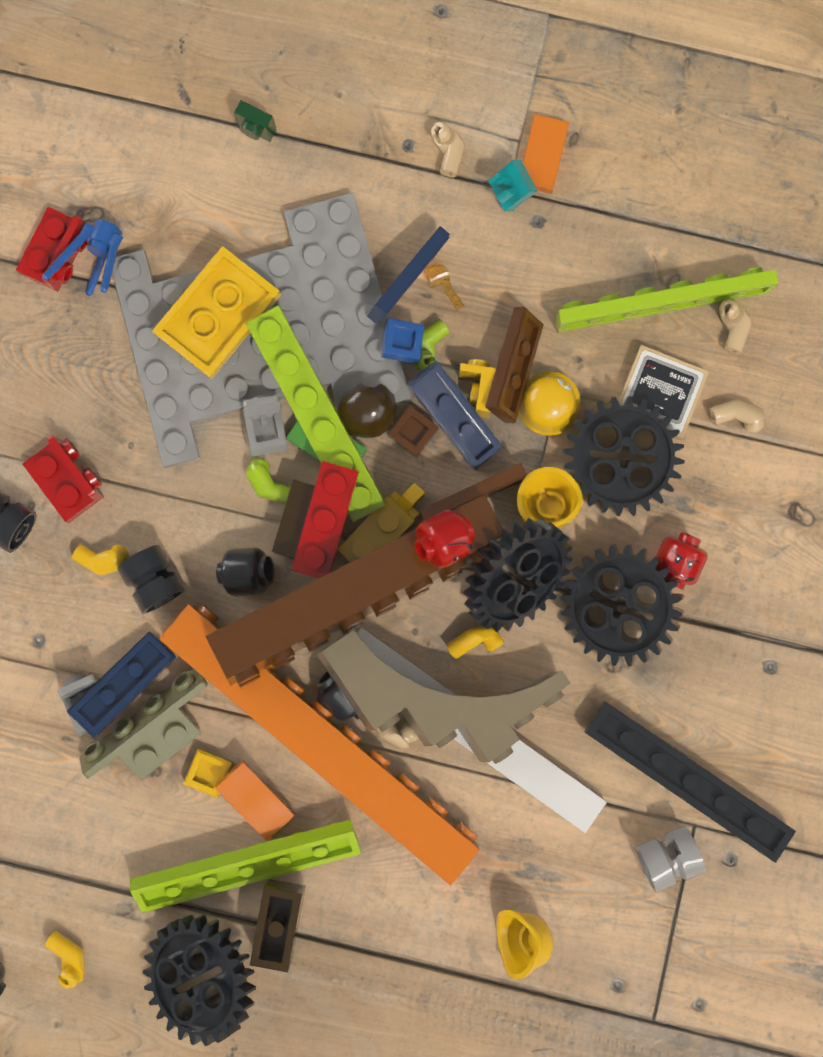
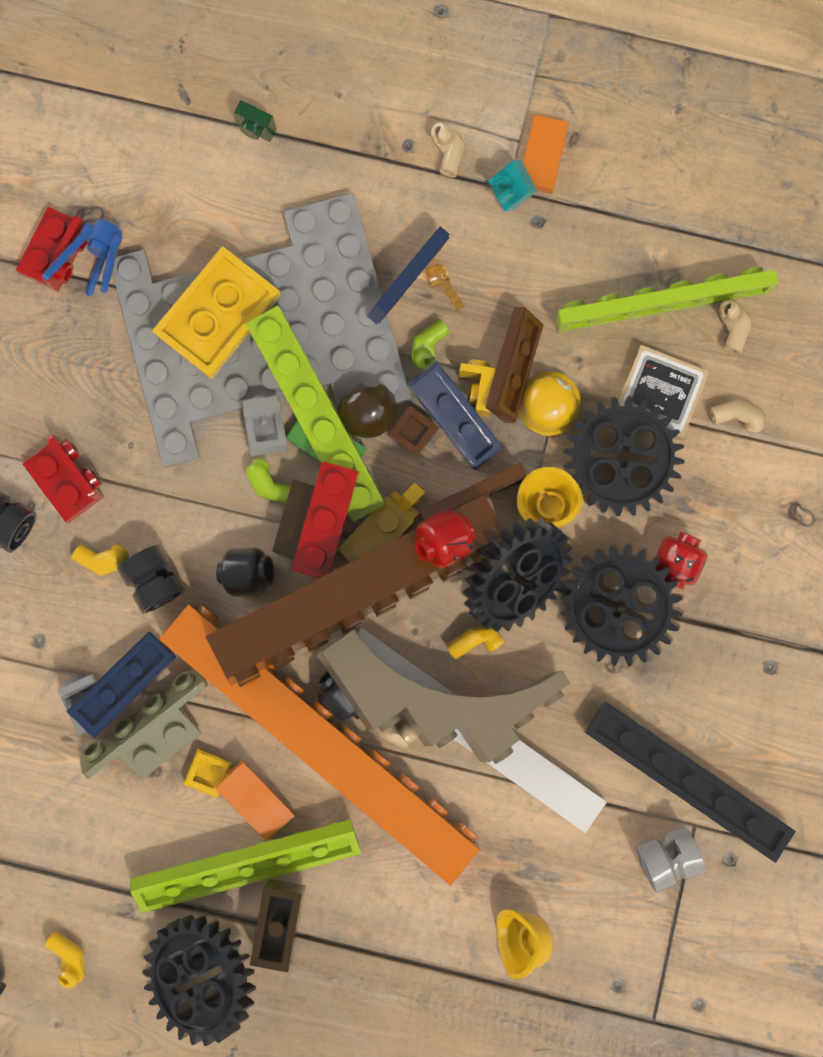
(402, 341): blue plate -> none

